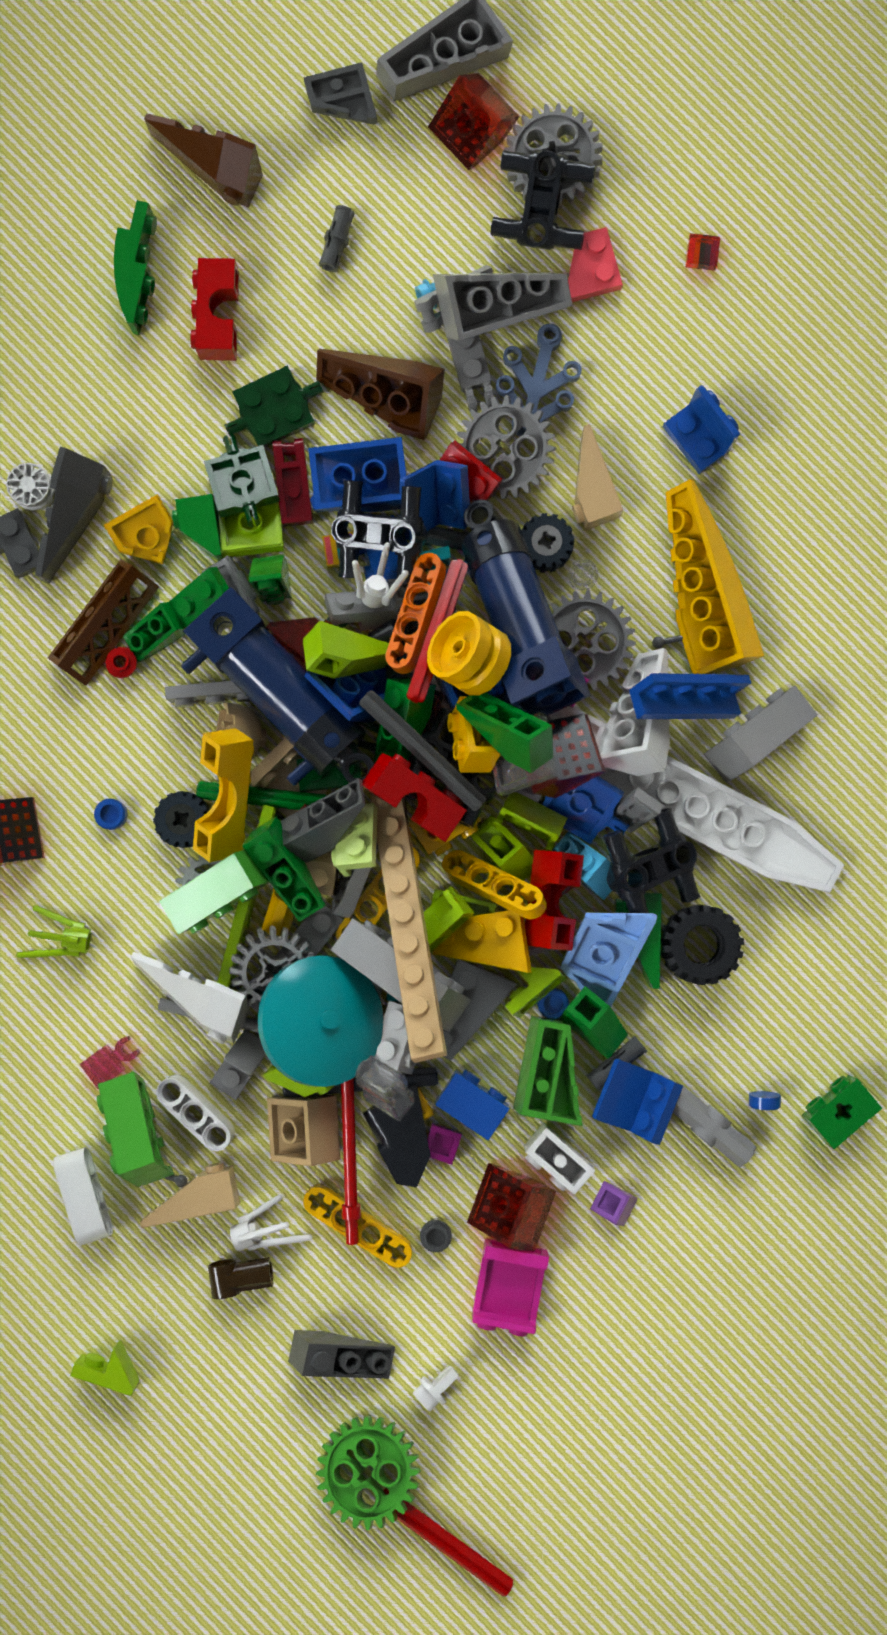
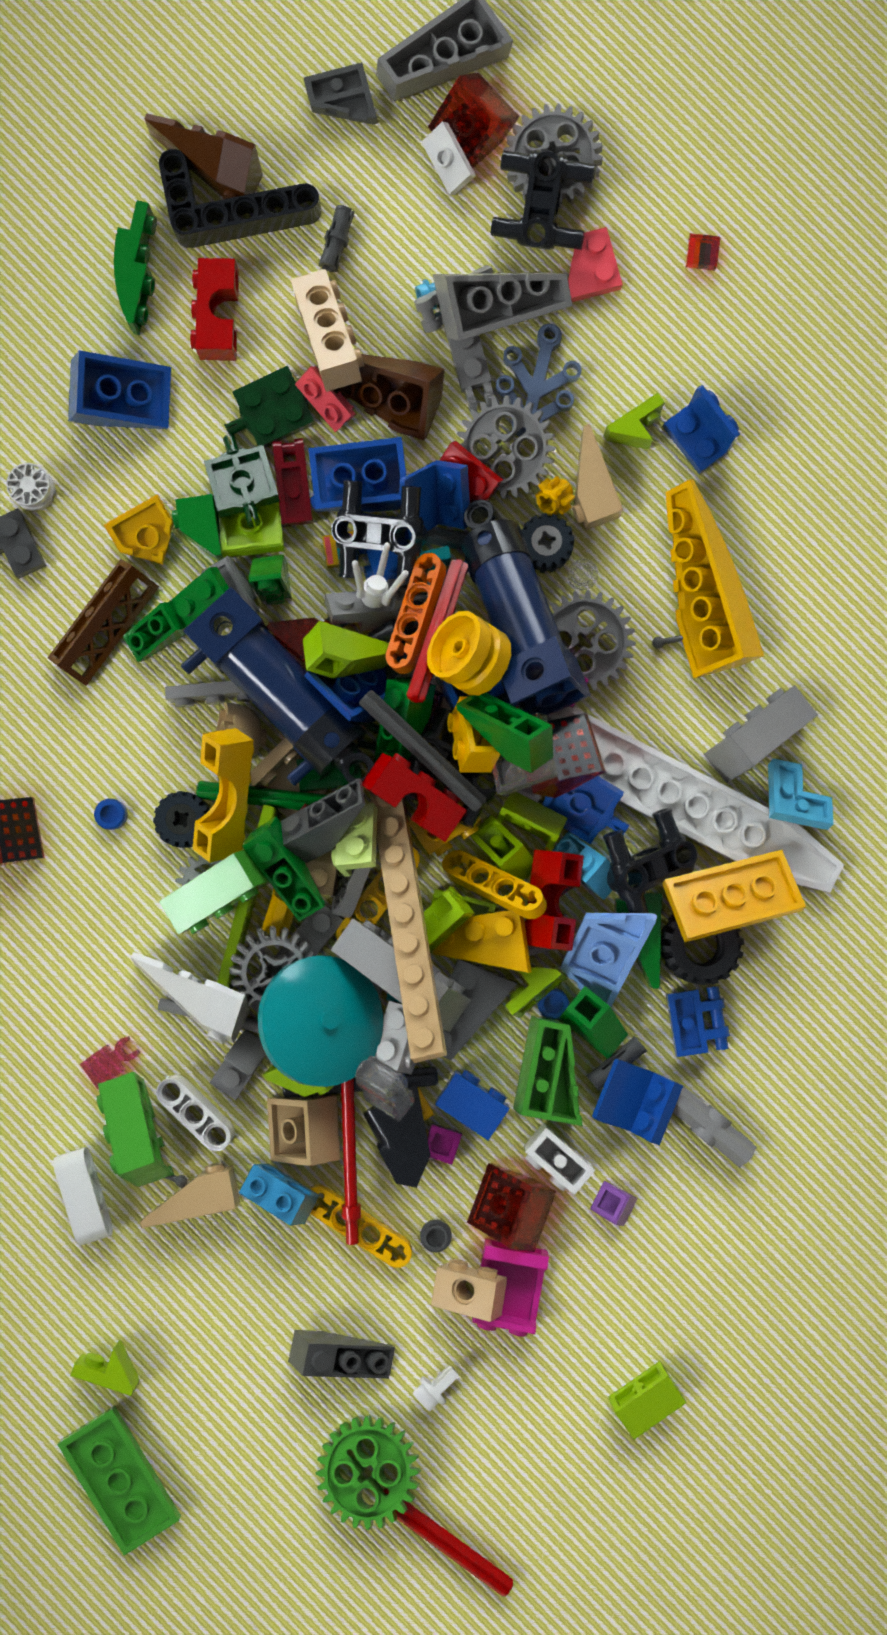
(76, 939): lime plant -> none
(79, 494): dark grey wedge -> none
(118, 392): none -> blue slope
(119, 1480): none -> bright green plate
(129, 667): red plate -> none
(231, 209): none -> black beam
(232, 1277): dark brown piece -> none
(250, 1235): white plant -> none
(279, 1194): none -> dark azure brick
(326, 329): none -> tan brick
(330, 406): none -> coral hinge
(448, 158): none -> white plate
(451, 1292): none -> tan brick
(554, 496): none -> yellow gear
(629, 428): none -> lime slope
(634, 743): white wedge -> none
(637, 809): light grey plate -> none
(646, 1400): none -> lime hinge
(688, 696): blue fence -> none
(688, 1023): none -> blue plate
(733, 895): none -> yellow plate
(764, 1100): blue tile -> none
(790, 802): none -> medium azure plate
(857, 1109): green brick -> none

